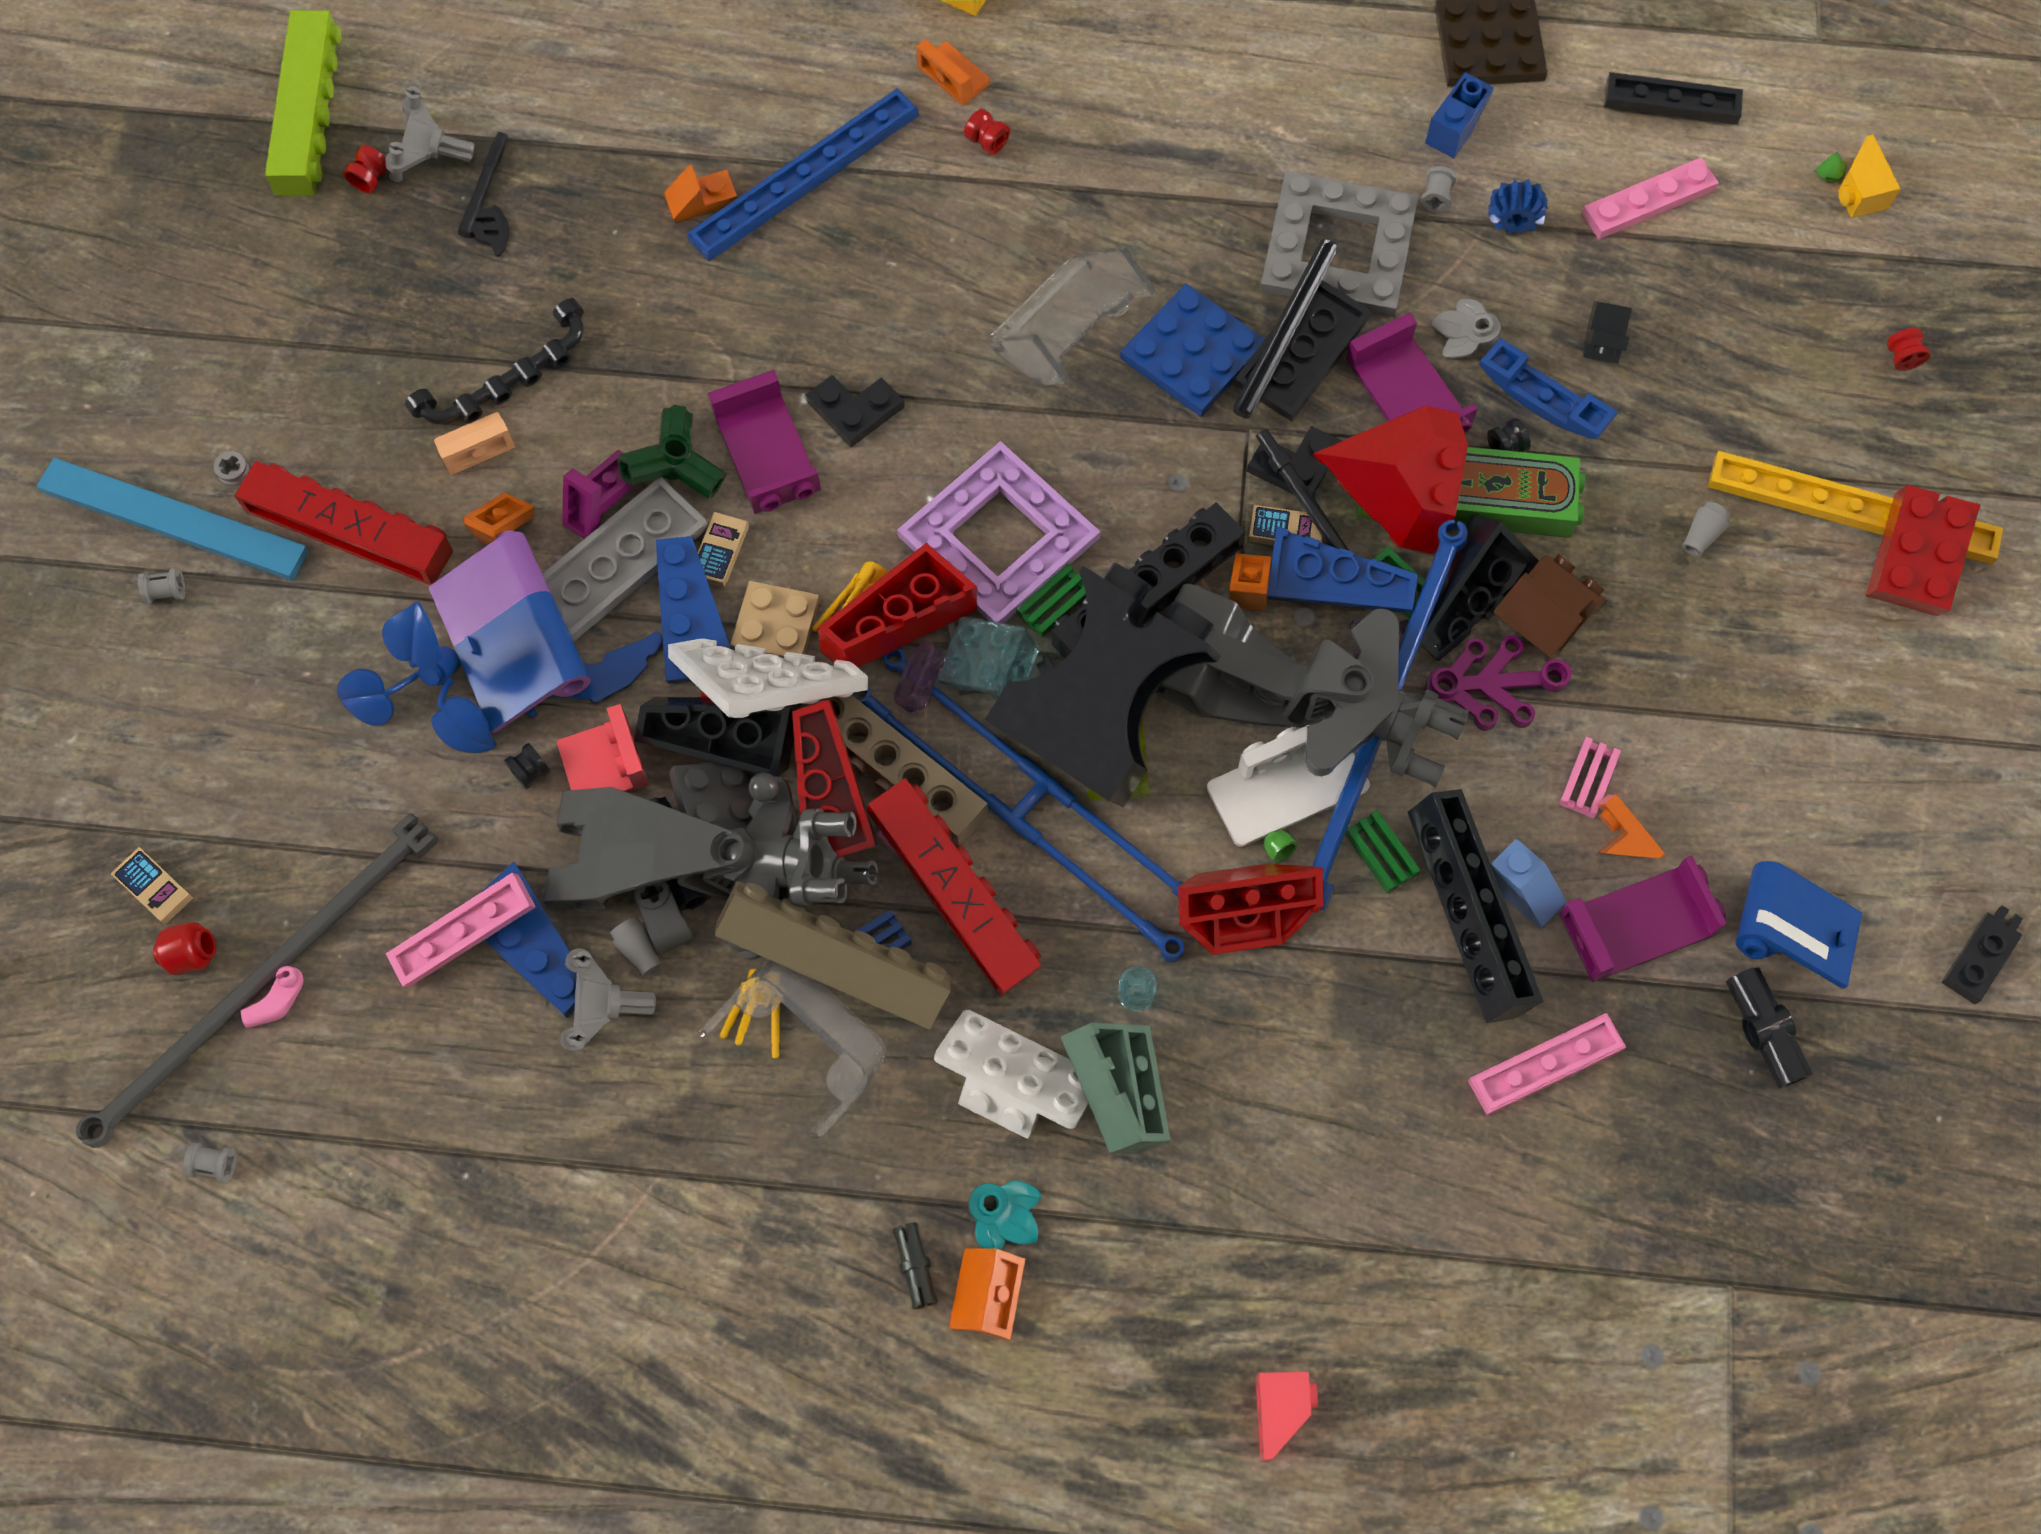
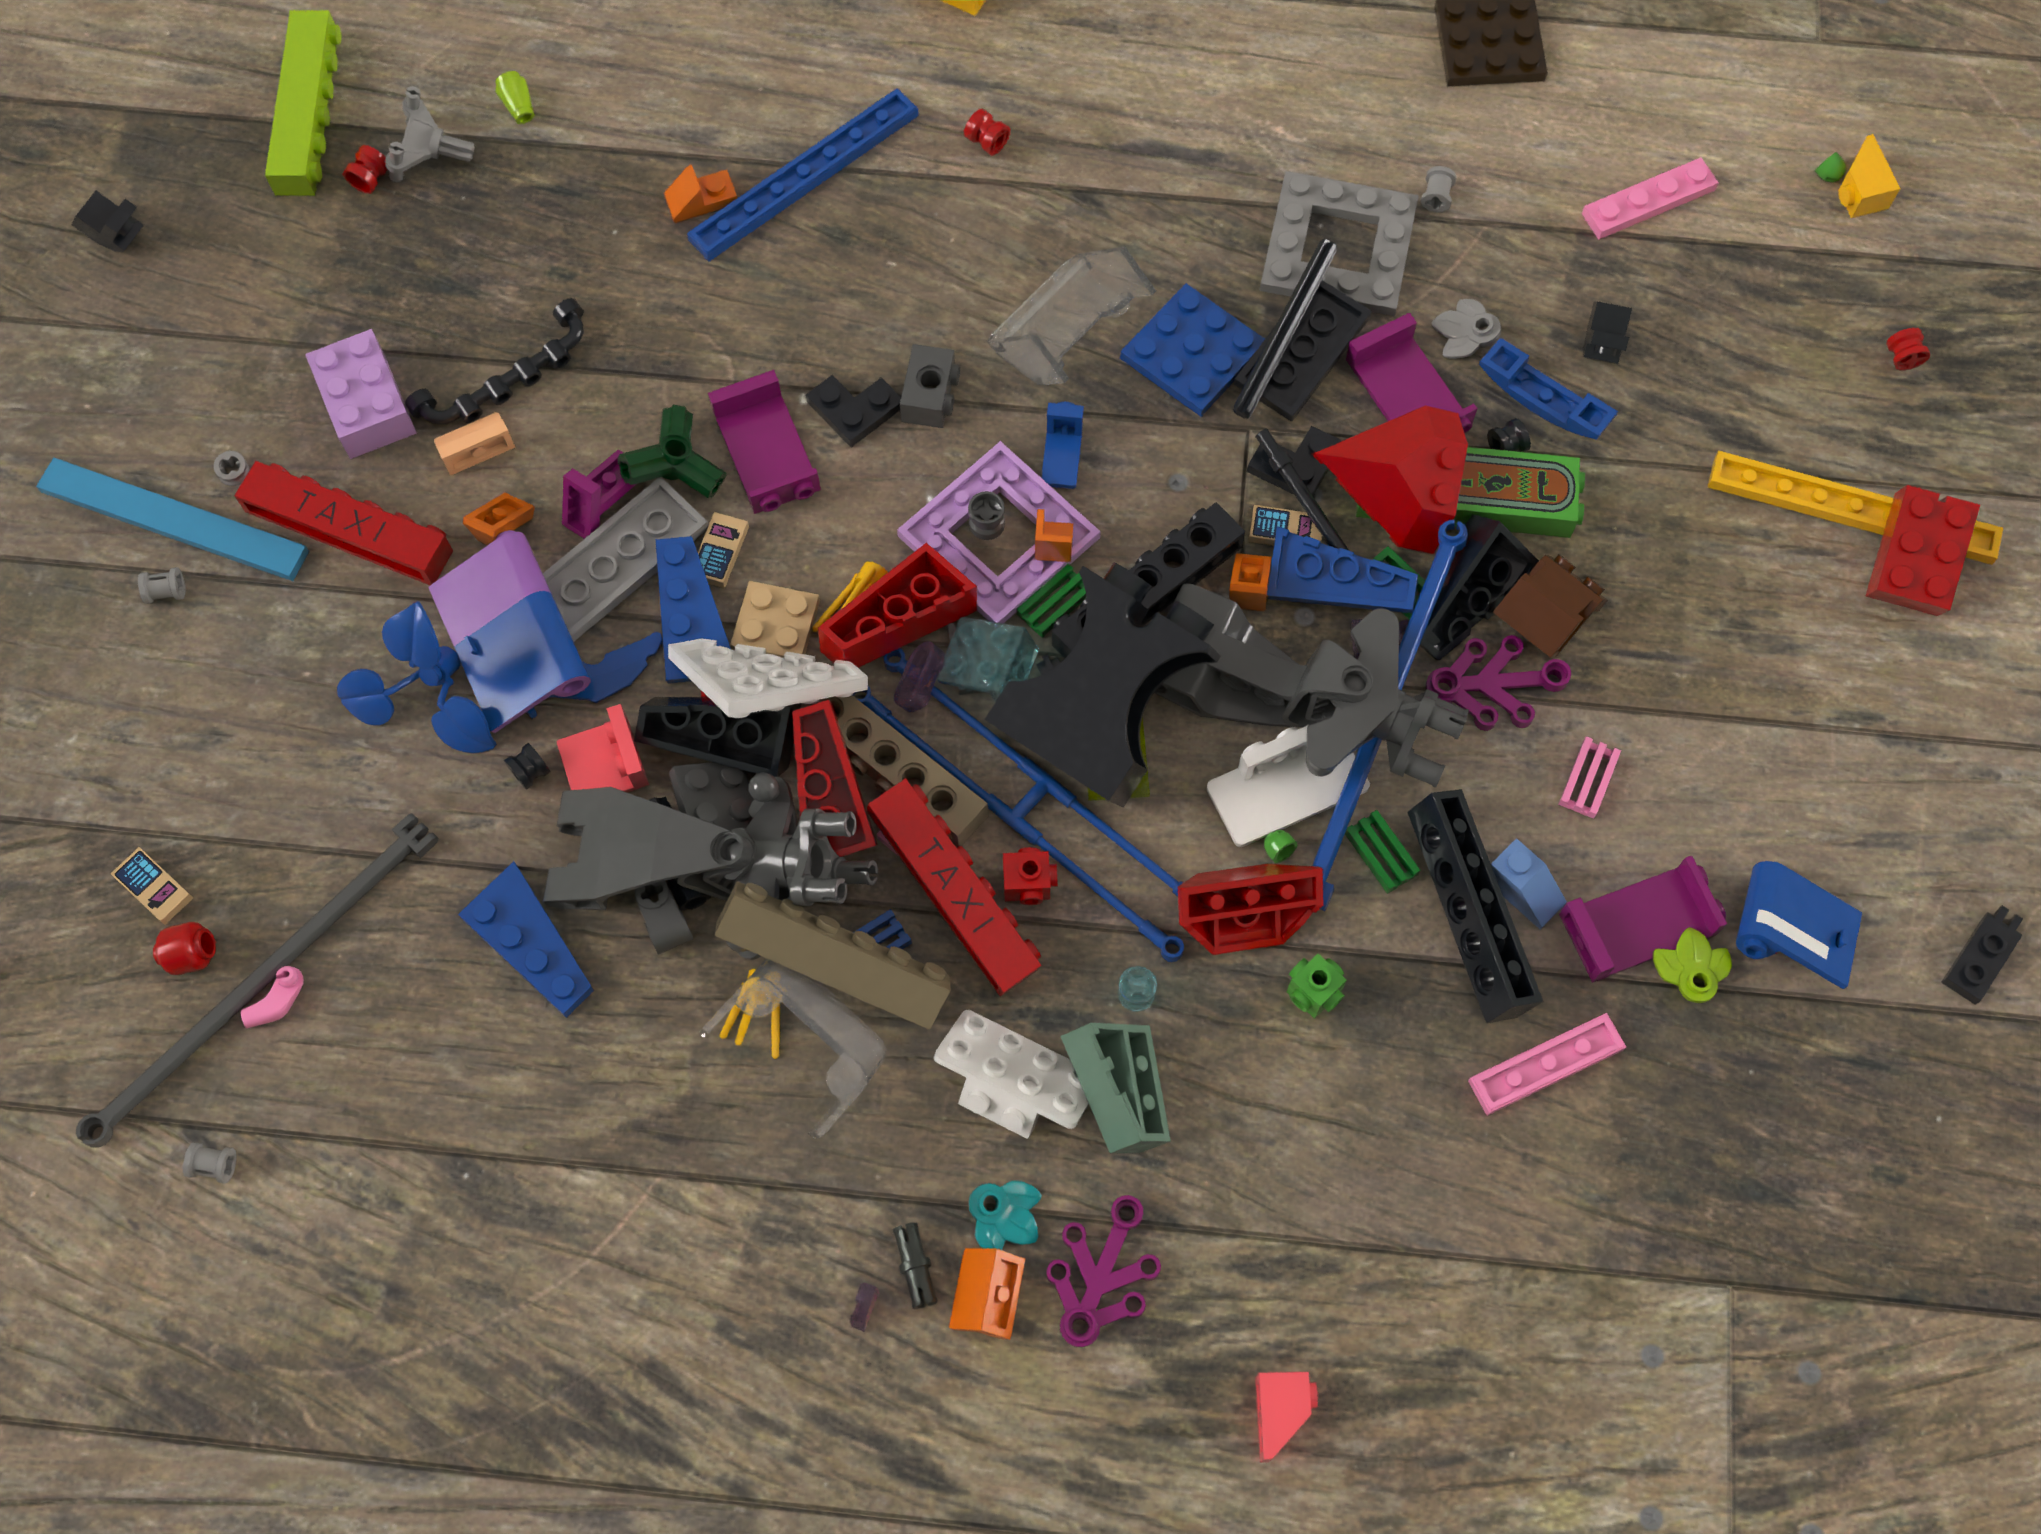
(108, 223): none -> black brick
(360, 394): none -> lavender brick
(460, 930): bright pink plate -> none
(474, 212): black piece -> none
(514, 94): none -> lime cone
(598, 1000): light grey axle -> none
(636, 945): light grey cone -> none
(865, 1299): none -> tile
(929, 367): none -> dark grey brick
(951, 70): orange panel -> none
(986, 506): none -> dark grey wheel
(1028, 876): none -> red brick
(1053, 539): none -> orange panel
(1062, 444): none -> blue bracket
(1099, 1277): none -> magenta plant
(1313, 997): none -> bright green brick
(1458, 115): blue slope -> none
(1518, 206): blue gear -> none
(1633, 837): orange slope -> none
(1673, 98): black plate -> none
(1691, 960): none -> lime plate
(1706, 527): light grey cone -> none
(1769, 1027): black piece -> none

